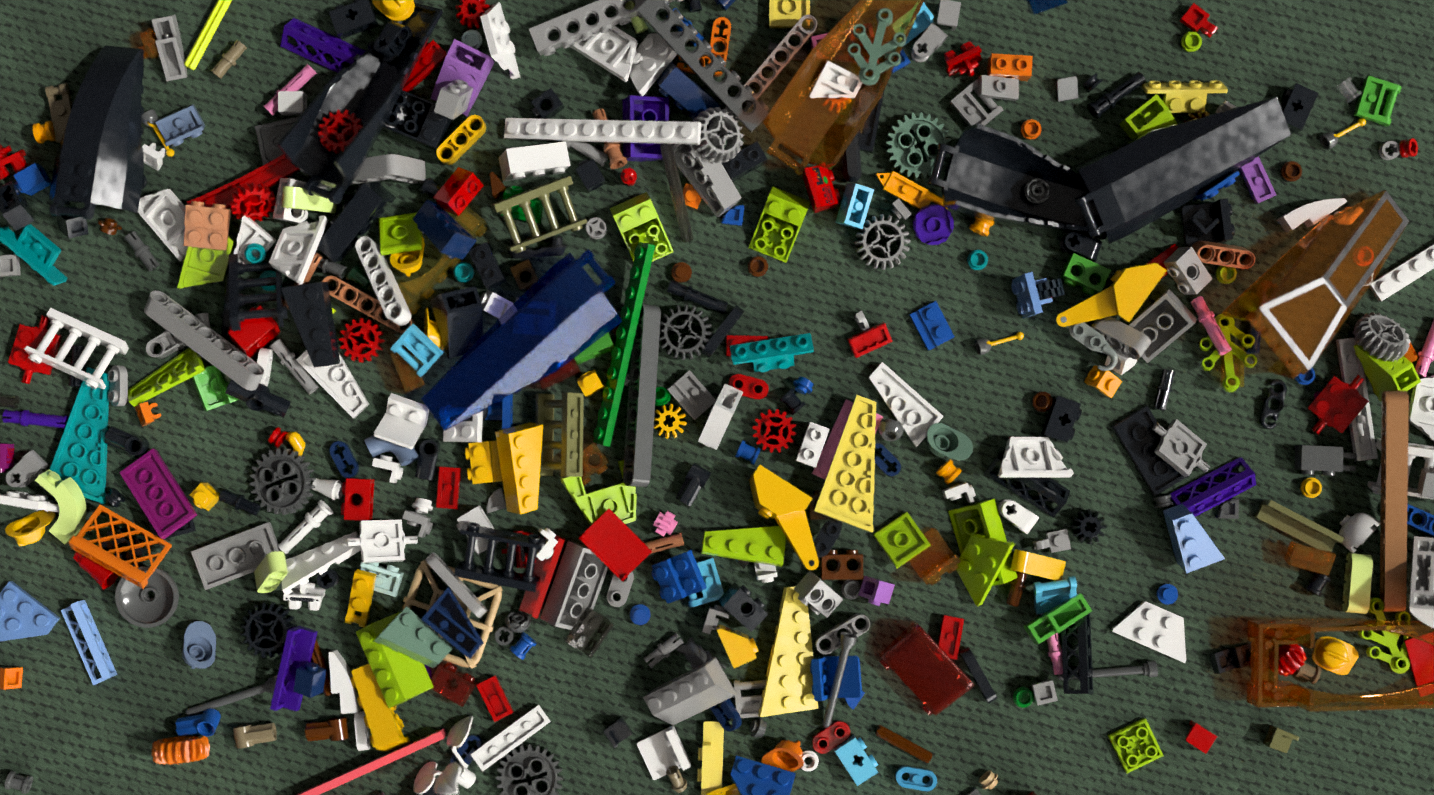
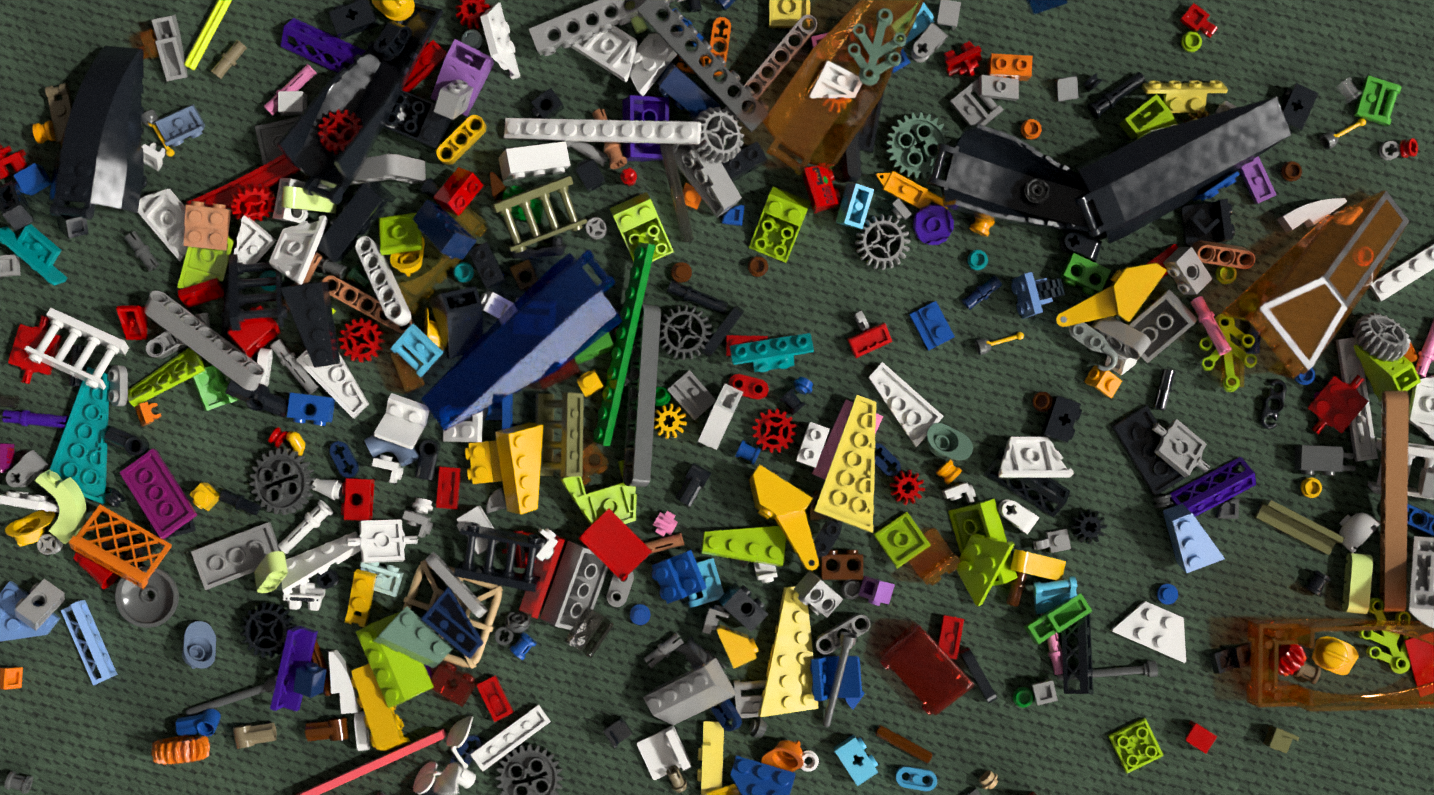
(34, 615): none -> light grey brick
(45, 546): none -> light grey wheel
(109, 226): reddish brown plate -> none
(133, 322): none -> red slope
(201, 293): none -> red plate
(255, 259): teal plate -> none
(298, 408): none -> blue brick
(830, 736): red plate -> none
(890, 430): dark grey plate -> none
(903, 481): none -> red gear
(982, 292): none -> dark blue pin
(1309, 558): clear orange hinge -> none

